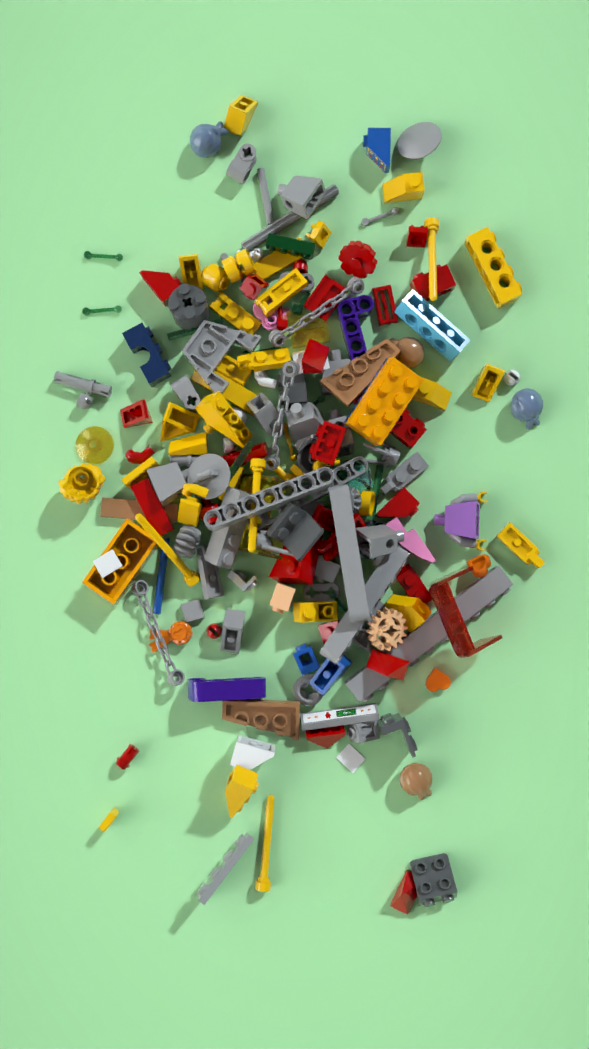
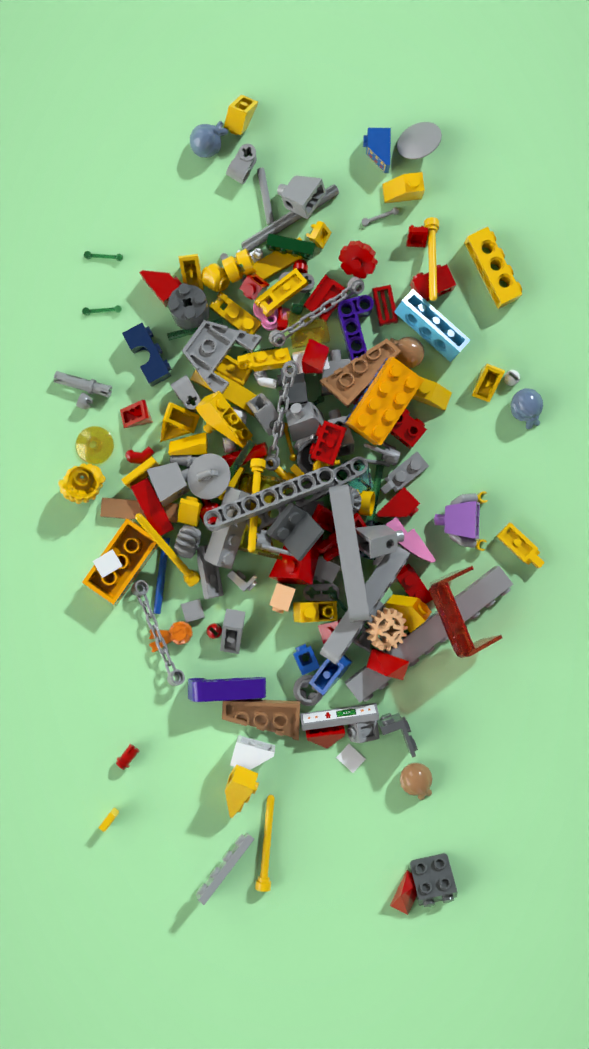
(189, 488): yellow arm -> none
(437, 680): orange tile -> none
(480, 564): orange tile -> none

